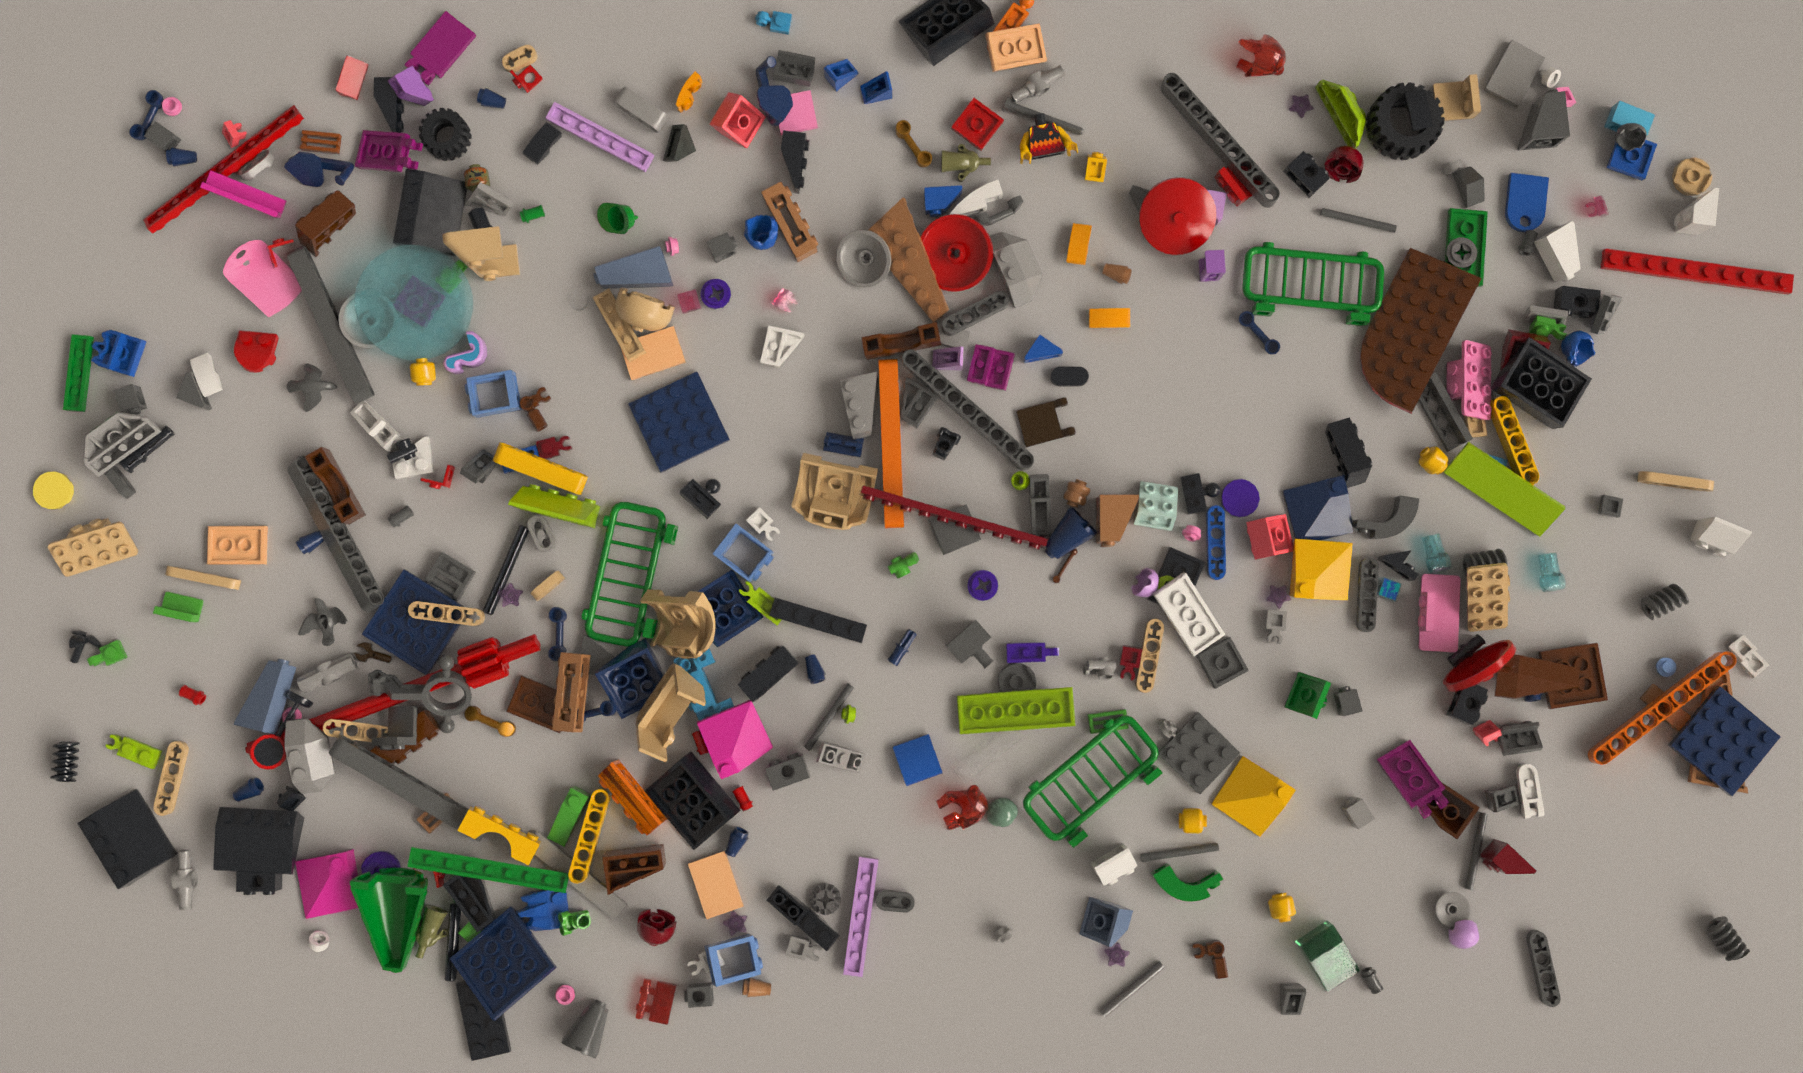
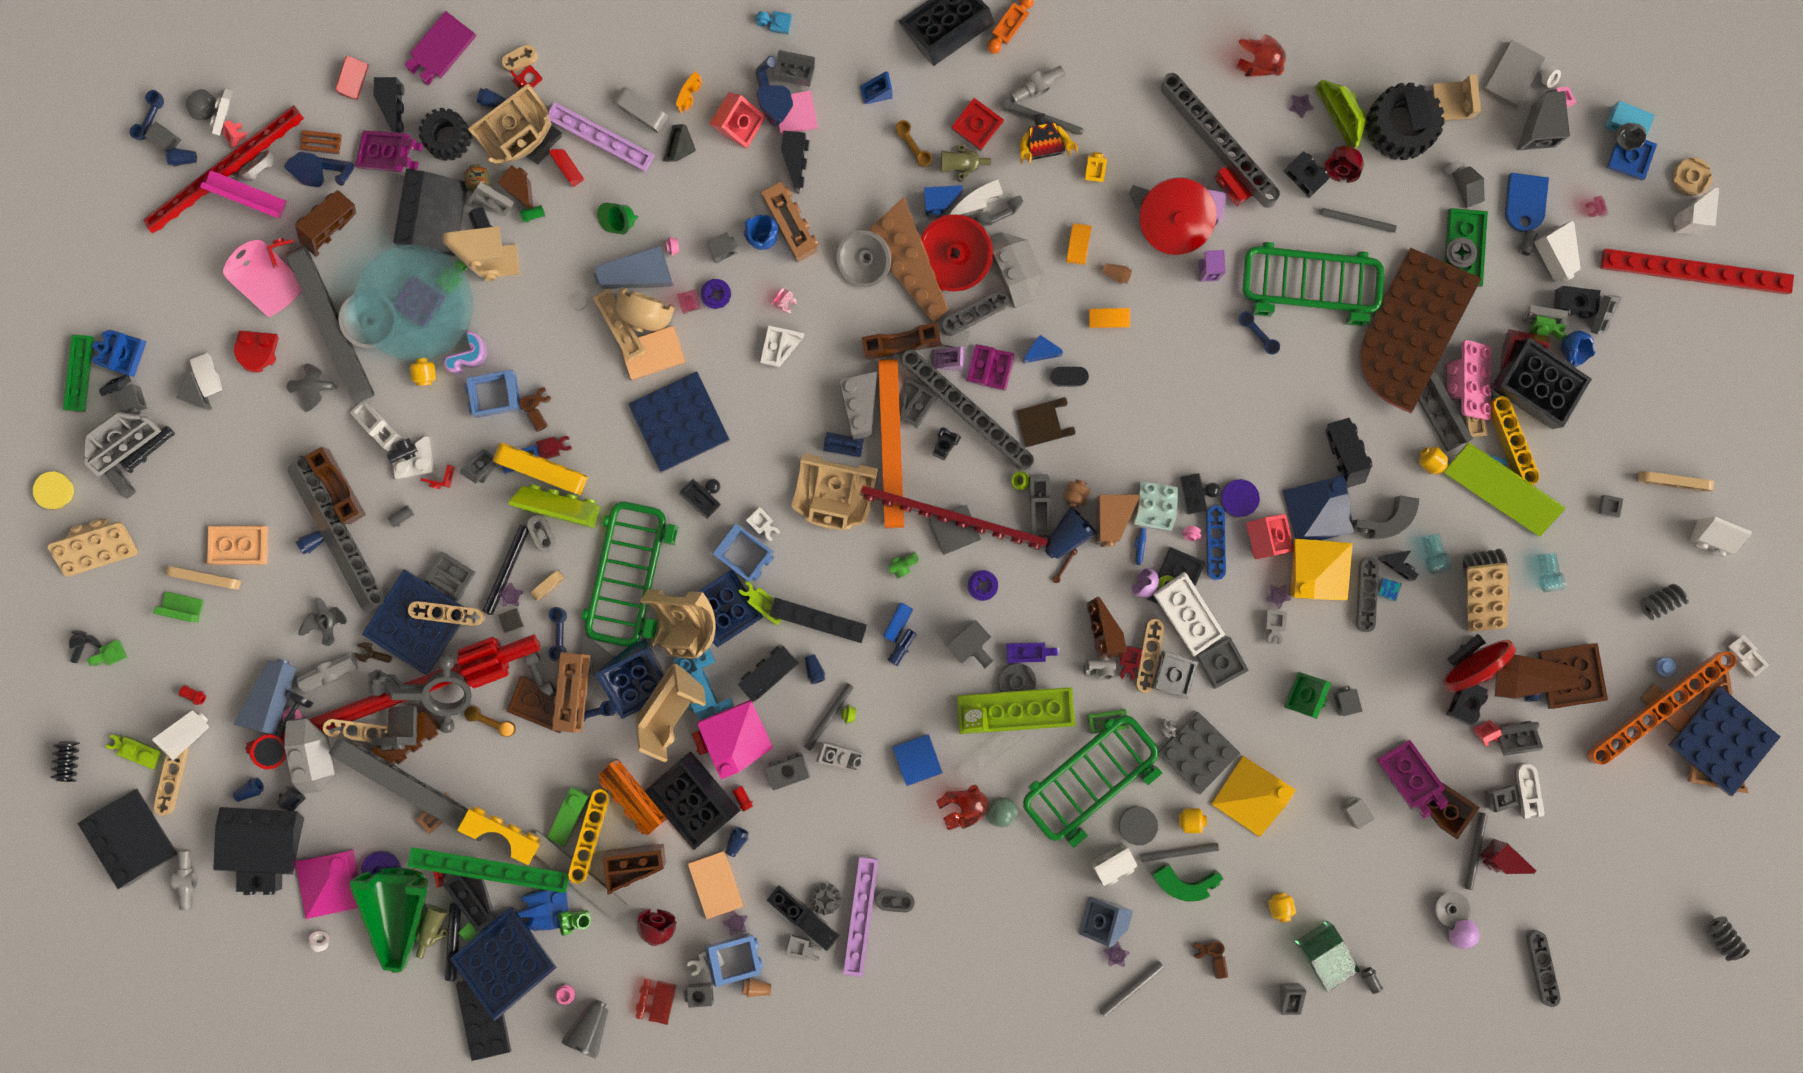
(115, 385): none -> black tile
(171, 106): bright pink plate -> none
(181, 734): none -> white slope
(200, 104): none -> dark grey hair
(222, 106): none -> white wing
(411, 87): medium lavender slope -> none
(511, 620): none -> clear smoke tile
(513, 127): none -> tan piece
(518, 185): none -> reddish brown slope
(547, 687): none -> dark grey bar
(566, 166): none -> red slope
(840, 73): blue slope -> none
(898, 622): none -> blue slope
(975, 719): none -> lime slope
(1003, 934): light grey plate -> none
(1016, 47): light nougat tile -> none
(1107, 634): none -> reddish brown slope
(1138, 825): none -> dark grey tile
(1140, 545): none -> blue piece
(1174, 674): none -> plate
(1439, 613): bright pink bracket -> none

